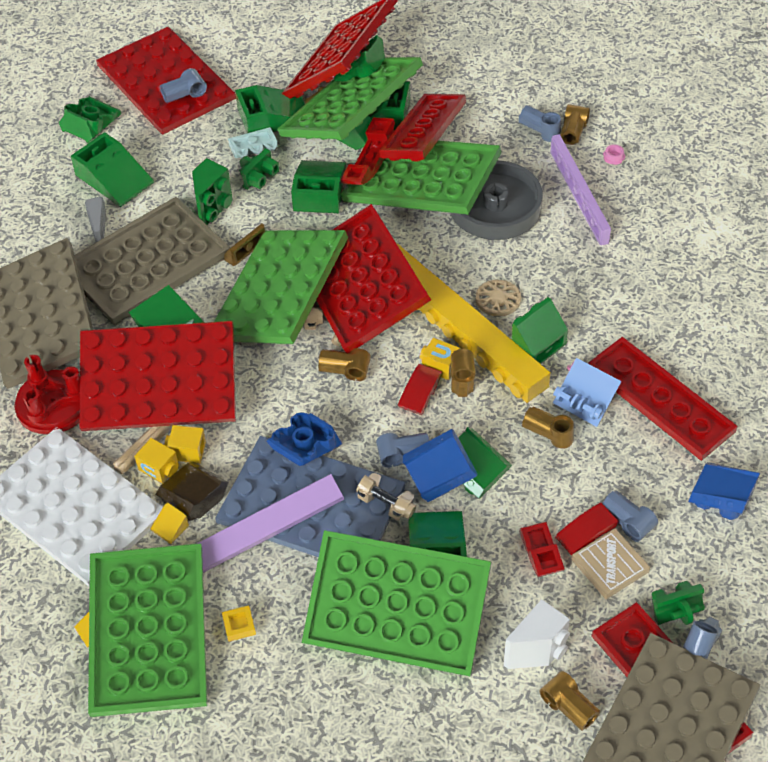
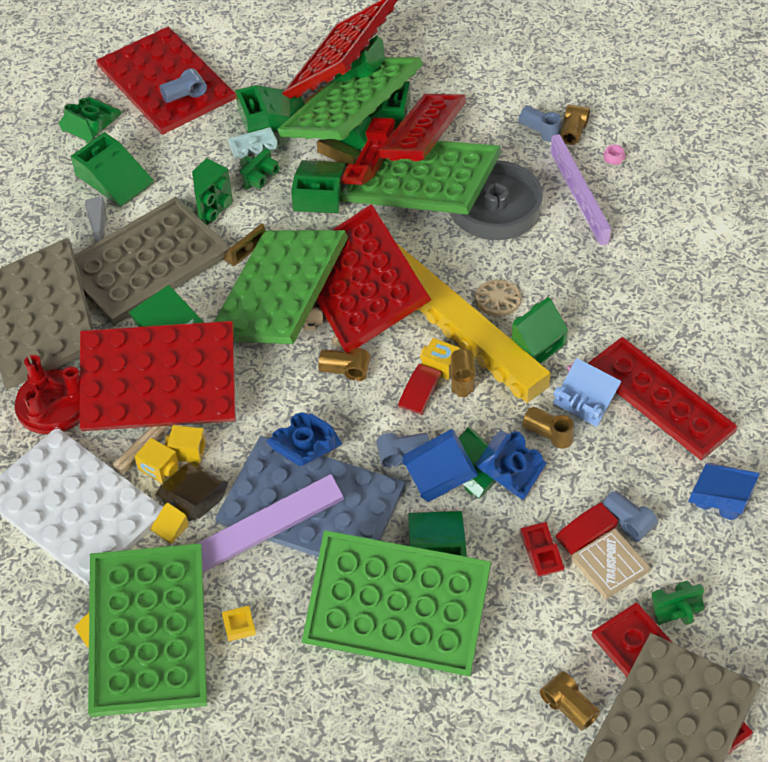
(338, 151): none -> pearl gold slope
(399, 506): tan piece -> none
(511, 462): none -> blue slope
(537, 638): white slope -> none
(703, 637): sand blue piece -> none

